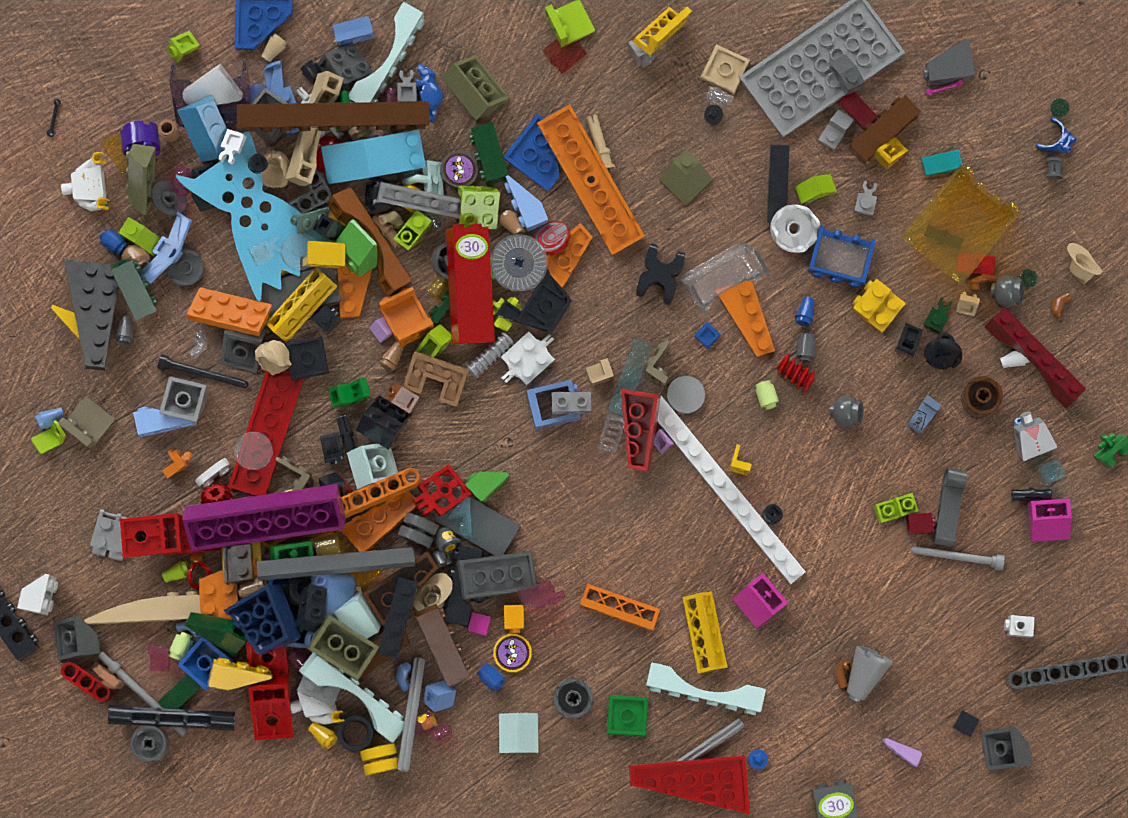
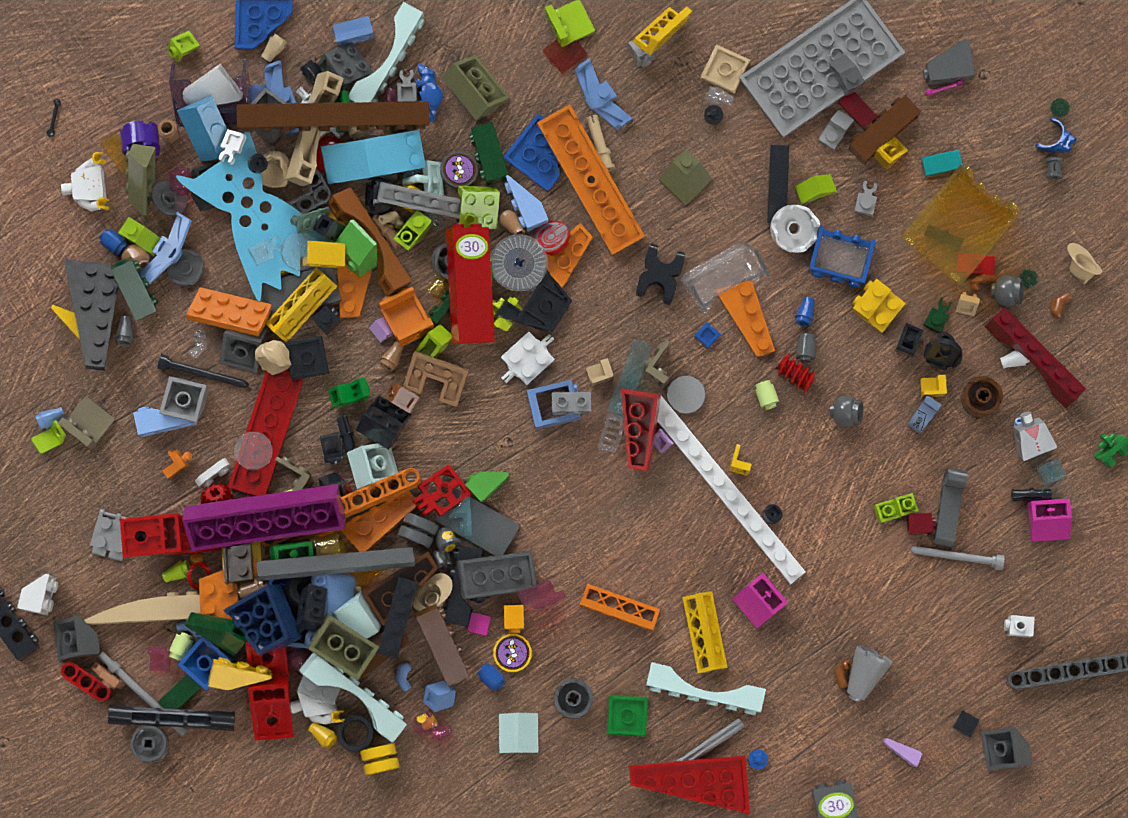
(411, 714): light grey axle -> none
(490, 355): light grey piece -> none
(600, 96): none -> medium blue plate
(933, 386): none -> yellow panel

